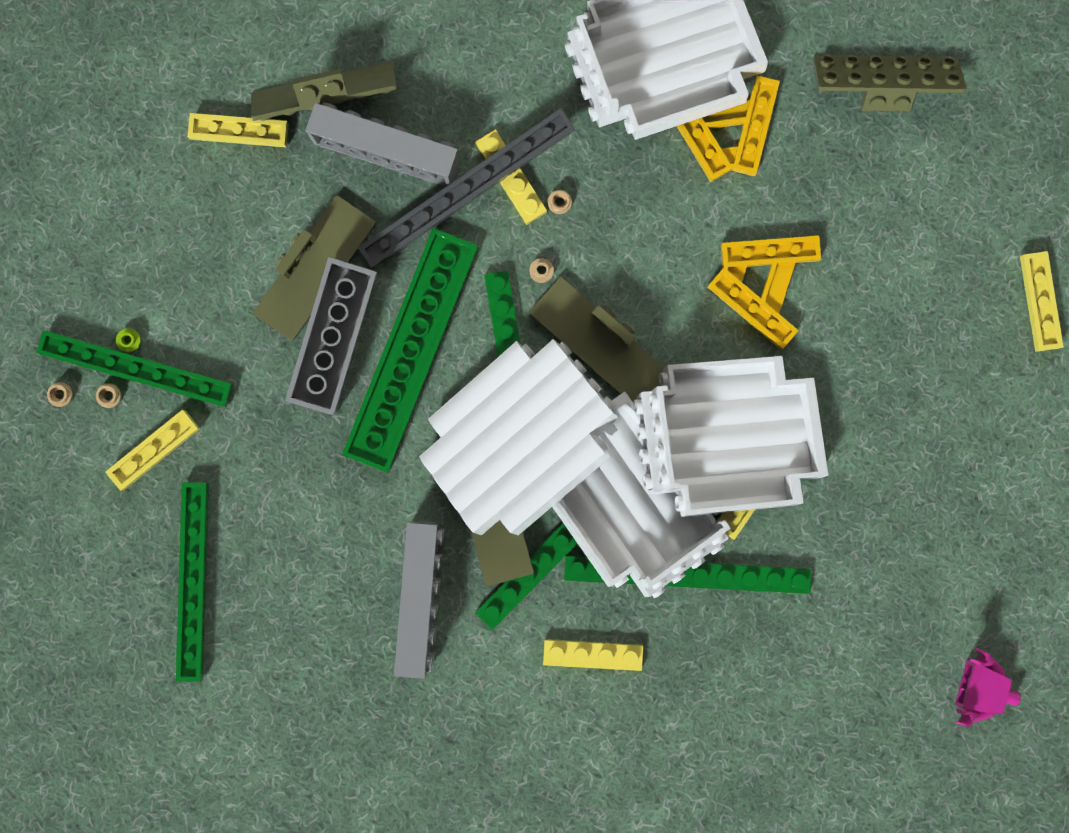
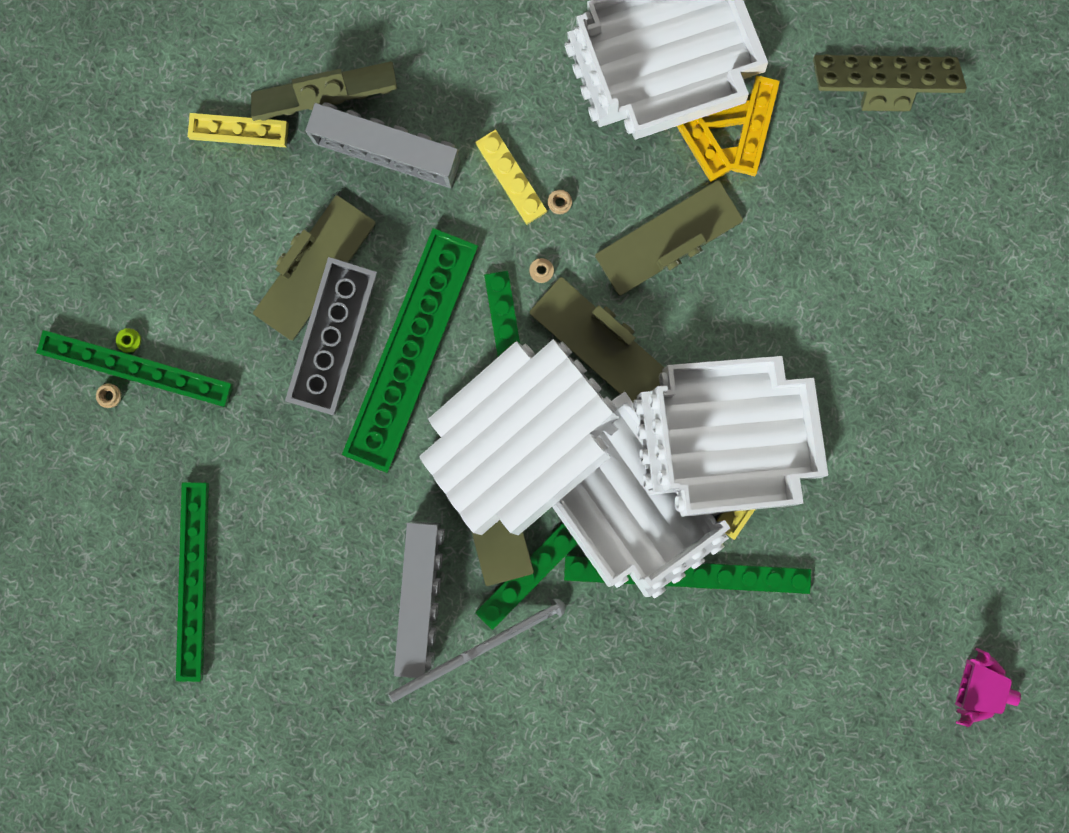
(52, 394): tan plate -> none
(152, 450): light yellow plate -> none
(466, 188): dark grey plate -> none
(557, 607): none -> light grey bar
(593, 655): light yellow plate -> none
(669, 238): none -> olive bracket
(764, 310): yellow plate -> none
(1041, 301): light yellow plate -> none

